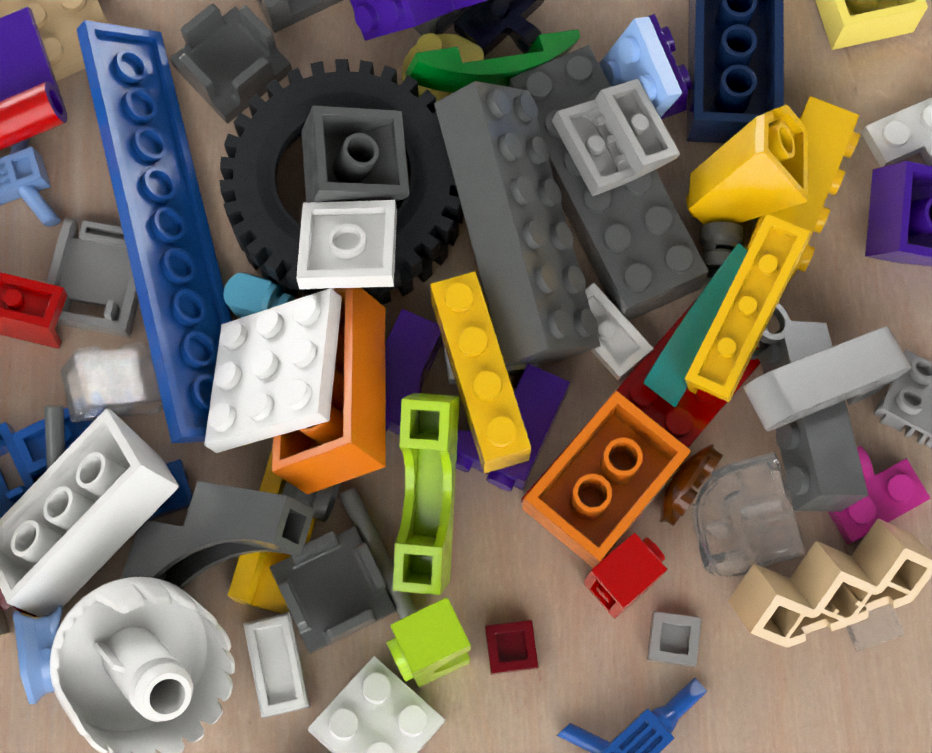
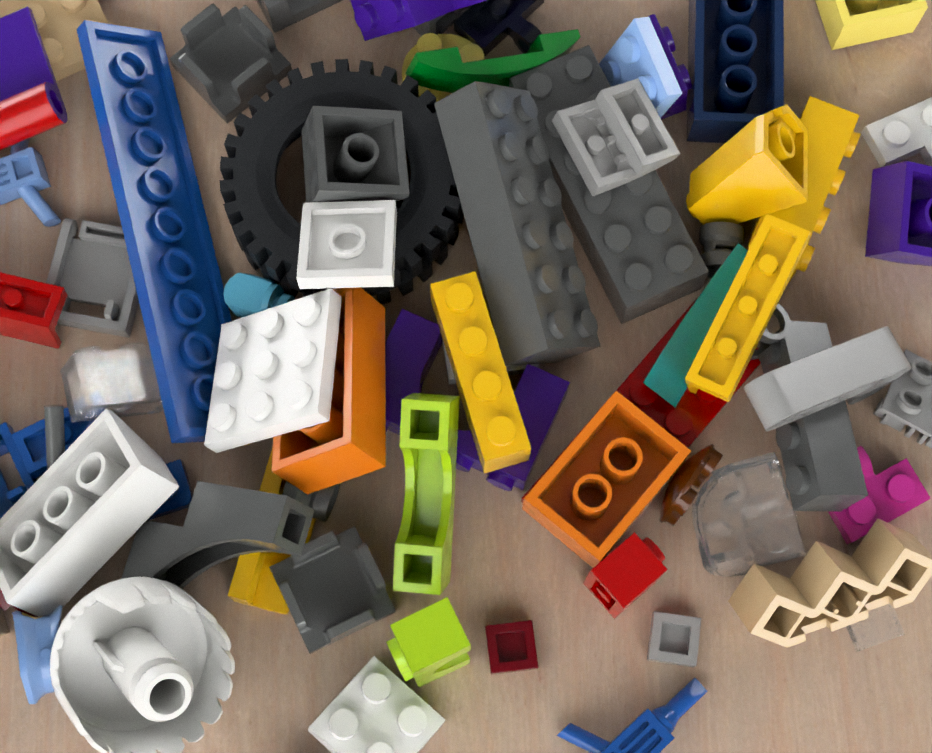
(276, 665): white tile -> none
(370, 535): light grey bar -> none
(619, 340): white plate -> none

